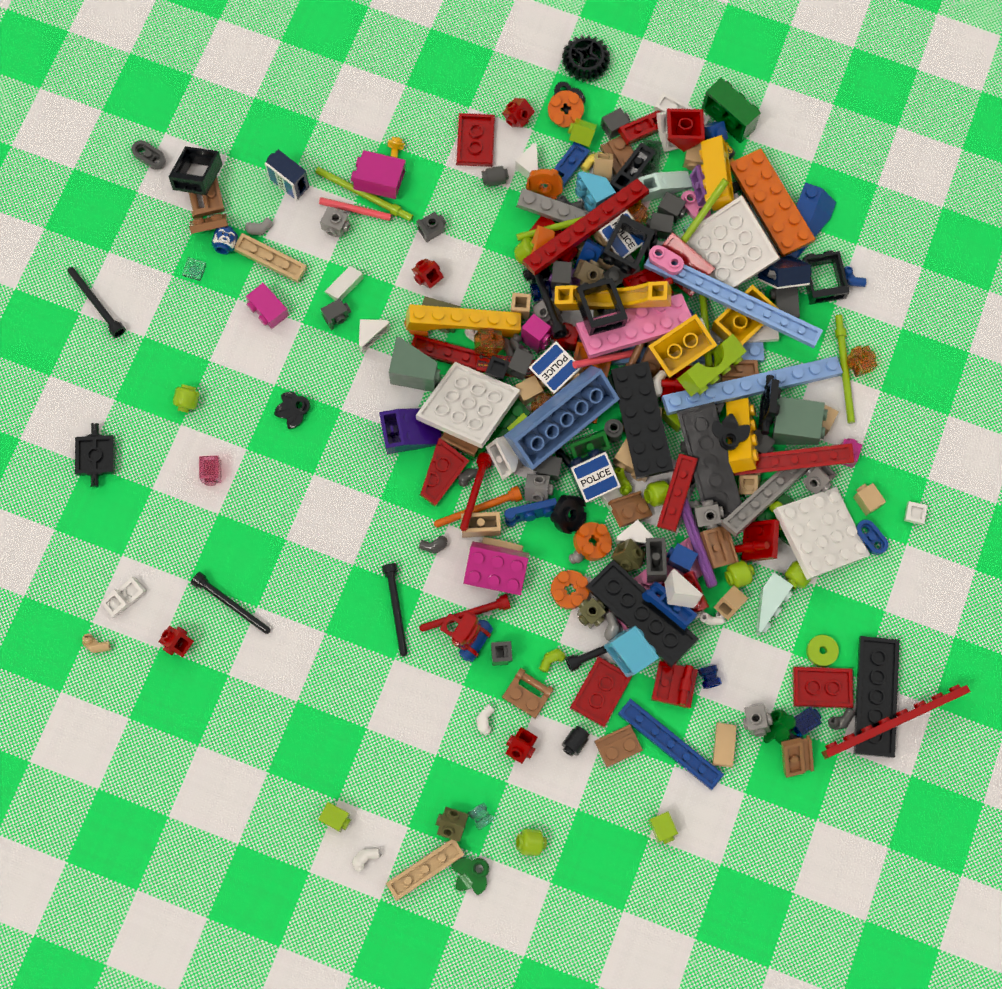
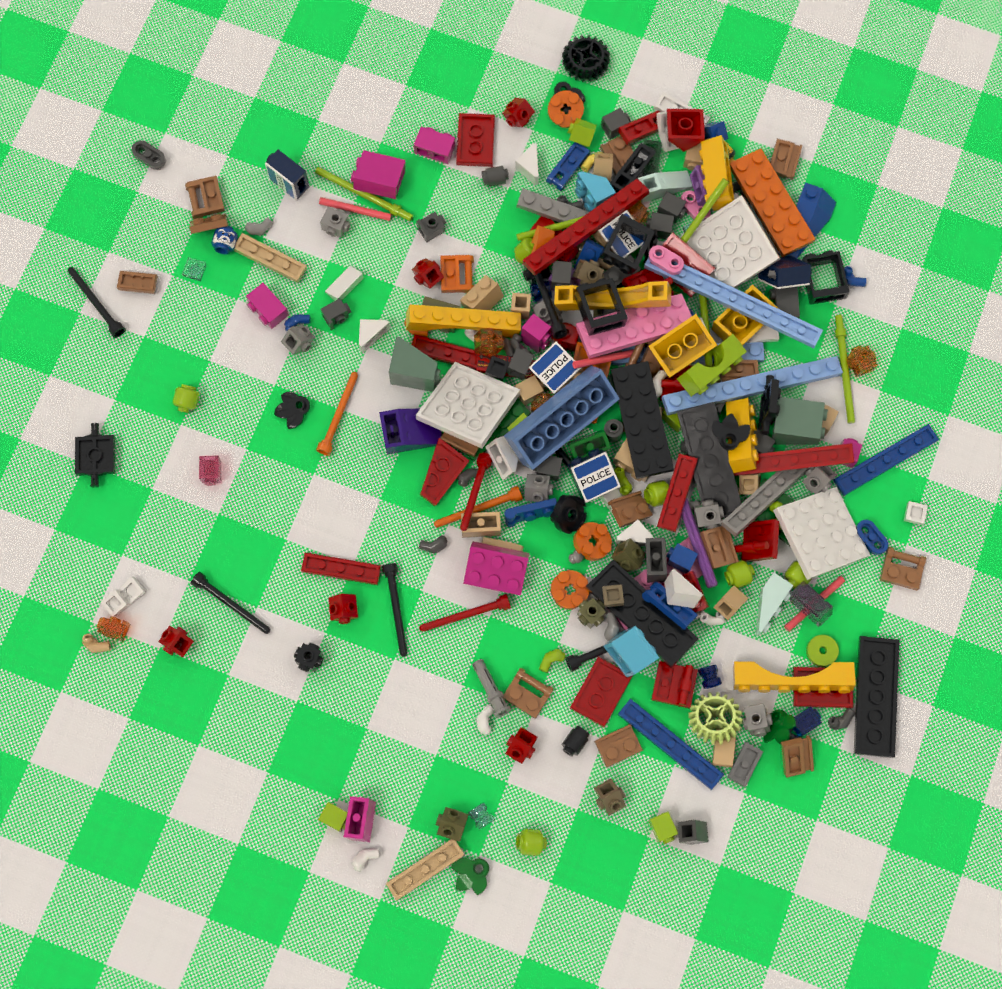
(113, 628): none -> clear orange brick
(137, 282): none -> medium nougat plate
(192, 183): black window -> none
(296, 319): none -> blue arm
(298, 339): none -> light grey brick
(309, 664): none -> black brick
(325, 446): none -> orange piece
(341, 568): none -> red tile
(343, 608): none -> red brick
(359, 819): none -> dark pink brick
(395, 145): yellow plate -> none
(434, 144): none -> dark pink brick
(450, 271): none -> orange plate
(468, 635): red piece -> none
(483, 295): none -> tan brick
(494, 695): none -> light grey pin
(501, 653): dark grey brick -> none
(545, 176): orange plate -> none
(609, 797): none -> dark tan brick
(613, 595): none -> dark tan plate
(692, 832): none -> dark grey brick
(705, 706): none -> yellowish green gear
(728, 105): green brick -> none
(744, 764): none -> flat silver plate
(785, 158): none -> medium nougat plate
(811, 603): none -> brick
(825, 594): none -> coral bar
(836, 677): none -> yellow arch
(869, 498): tan brick -> none
(886, 460): none -> blue tile
(900, 574): none -> medium nougat plate
(902, 717): red plate -> none

